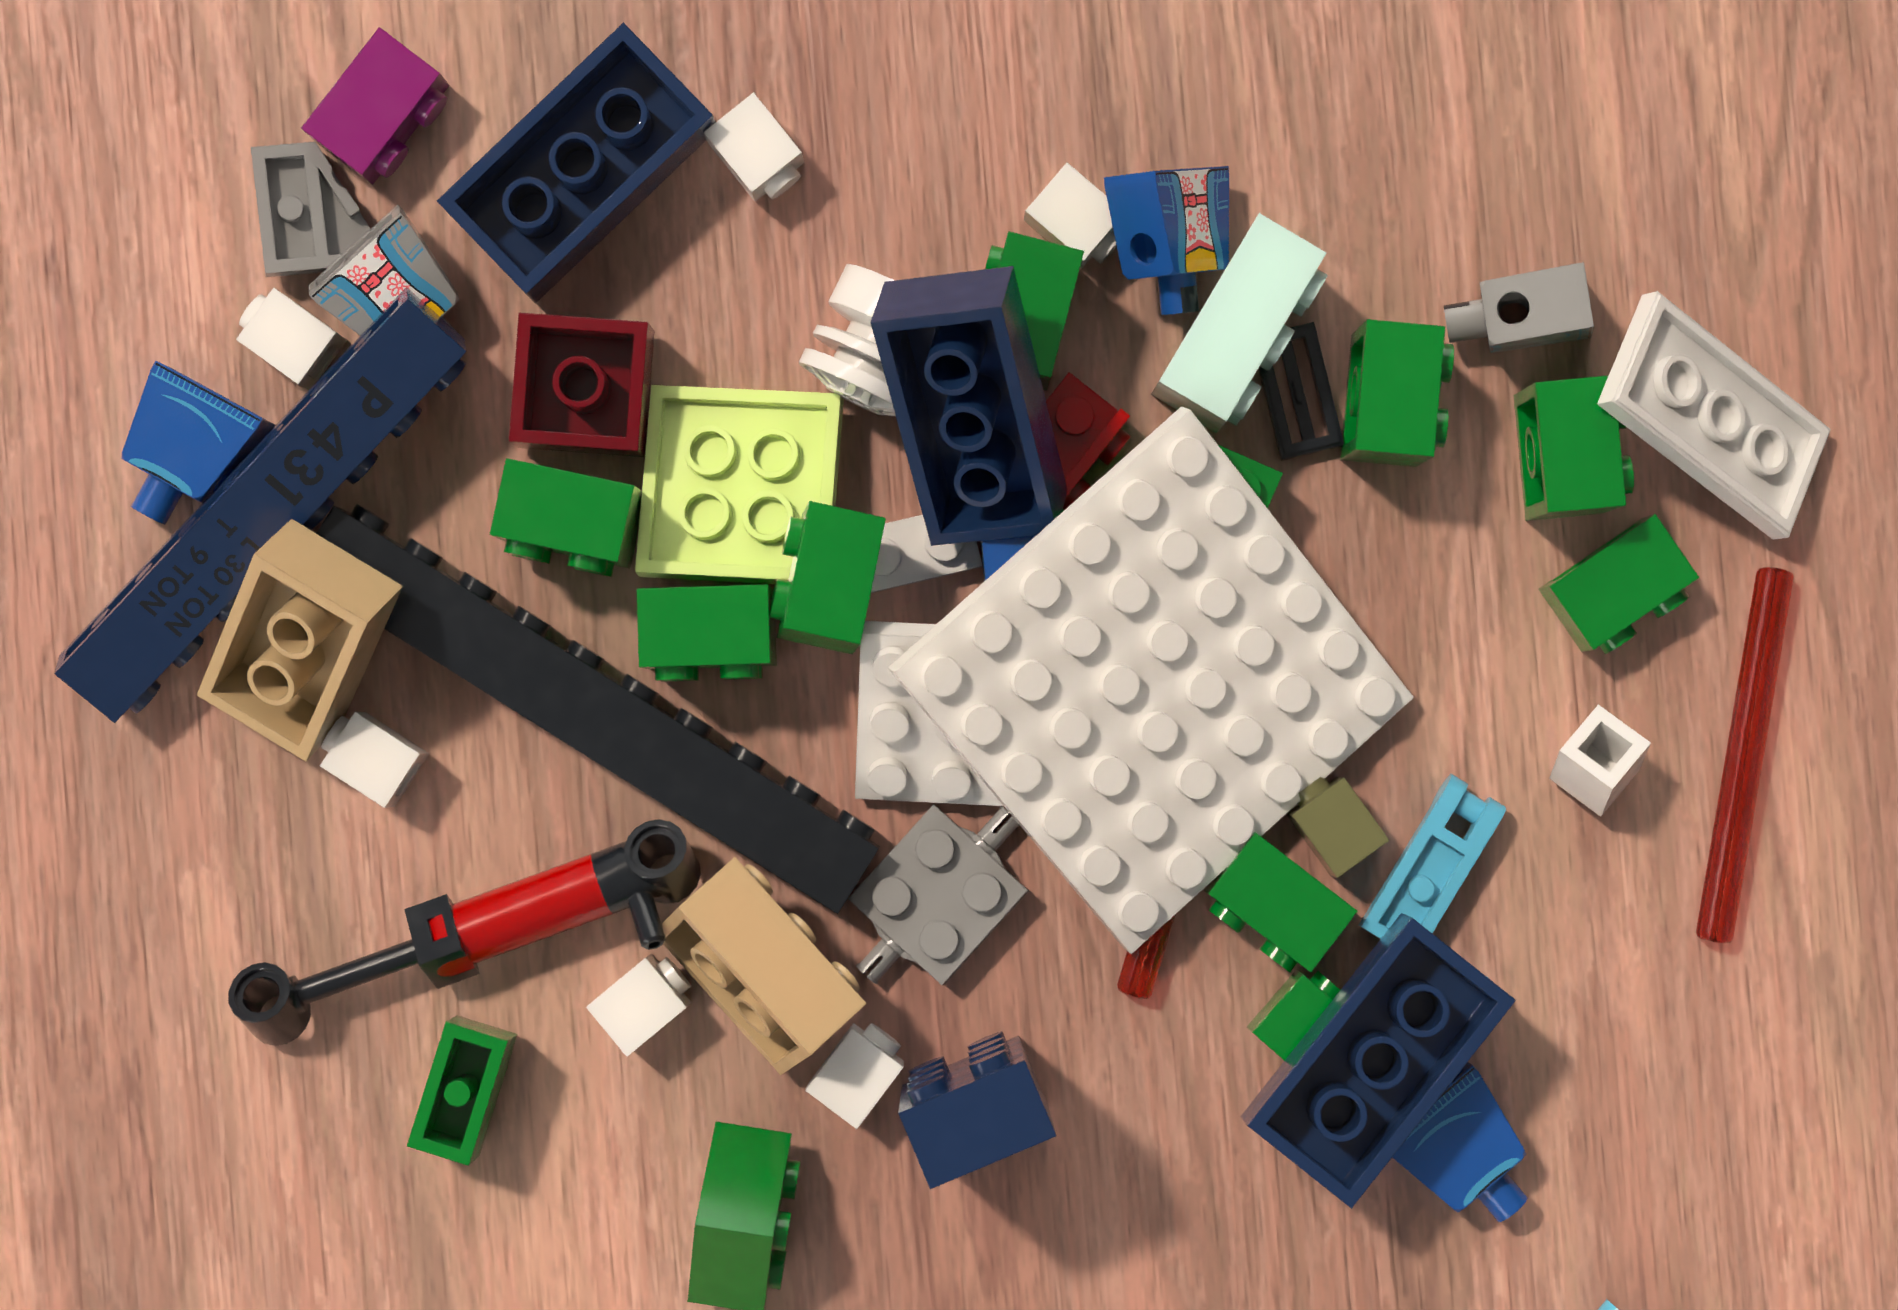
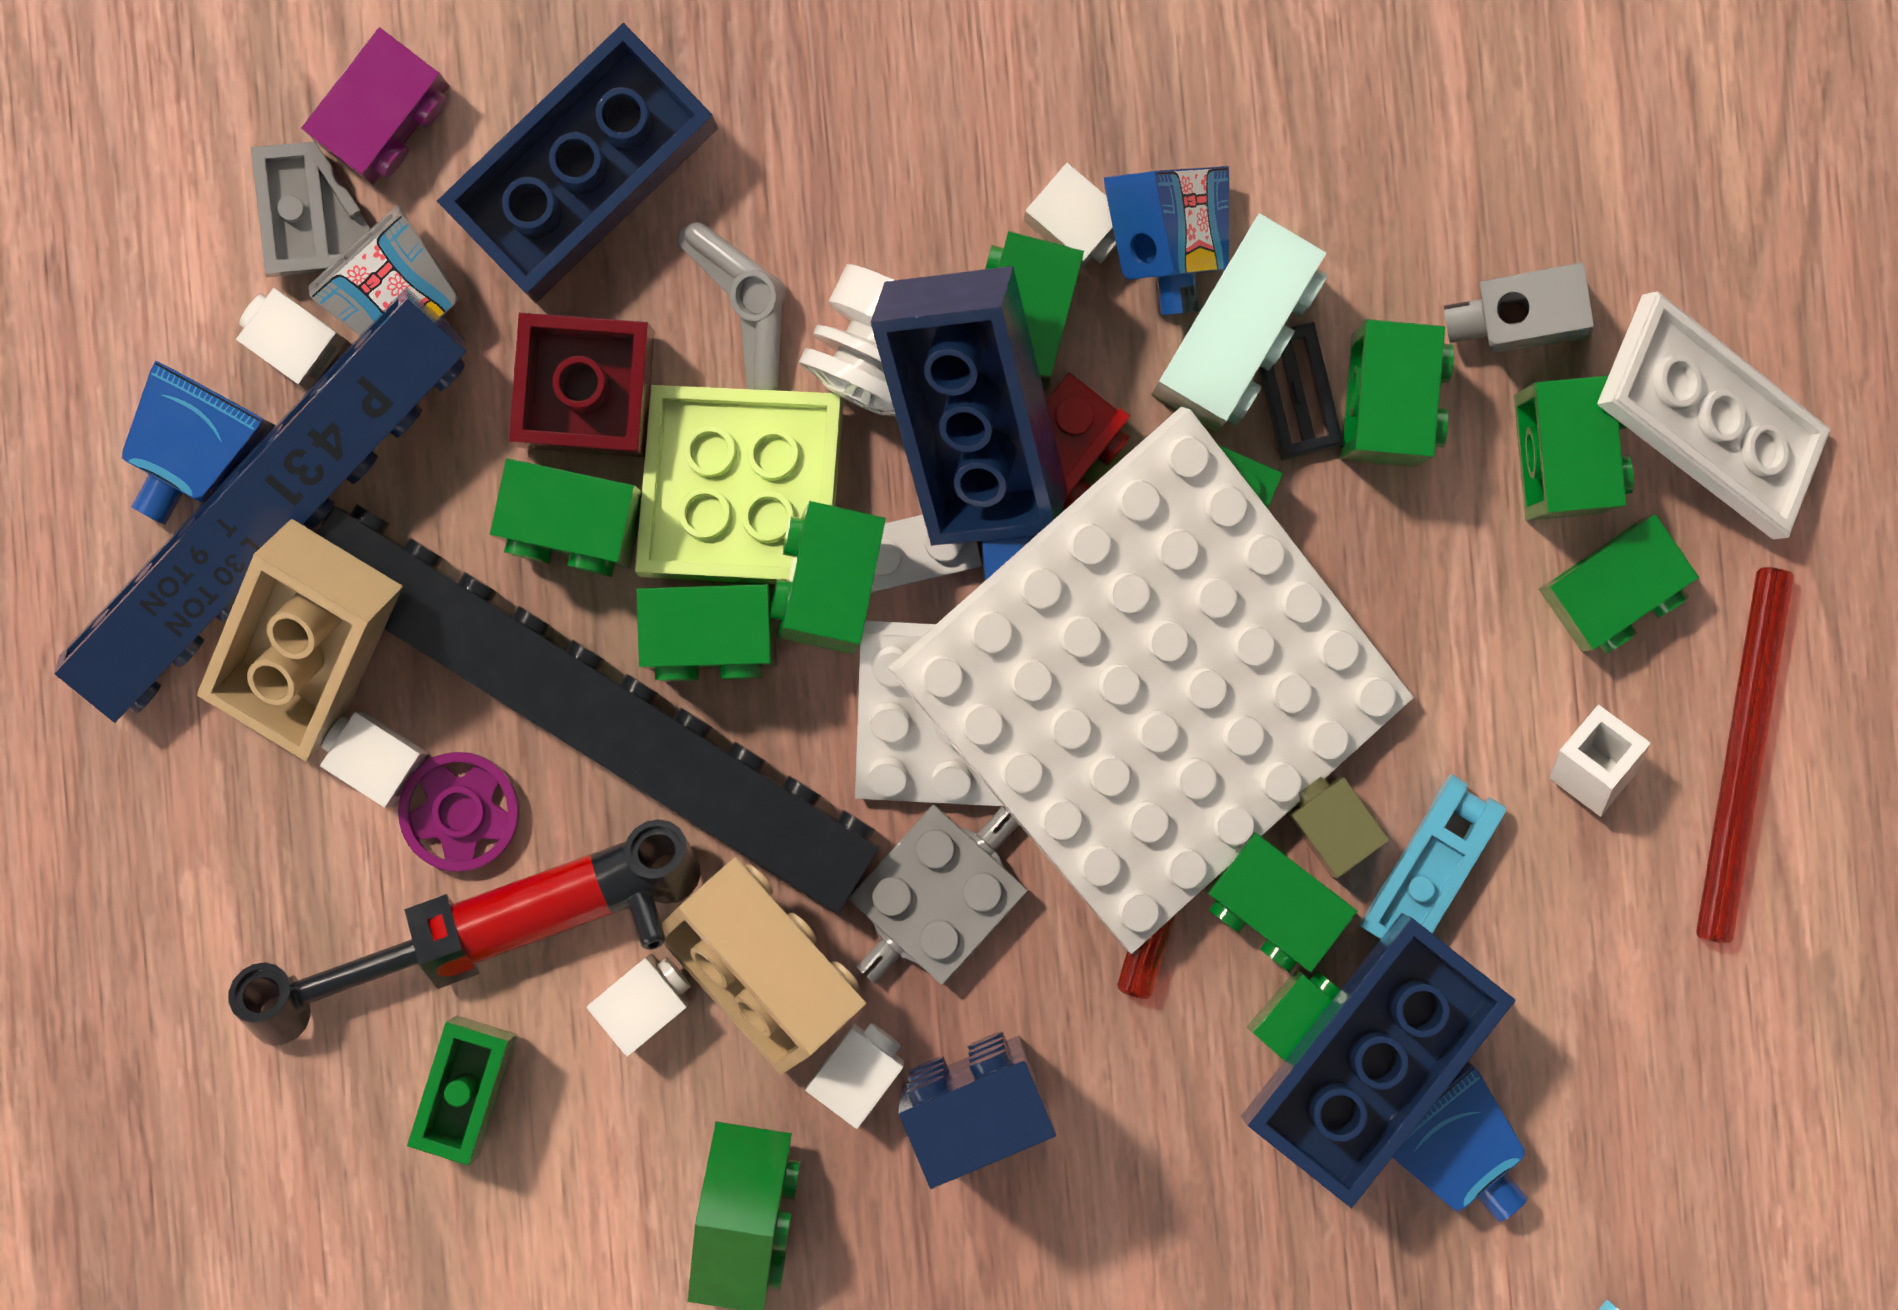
(458, 811): none -> magenta wheel
(753, 295): none -> light grey piece
(756, 149): white brick -> none

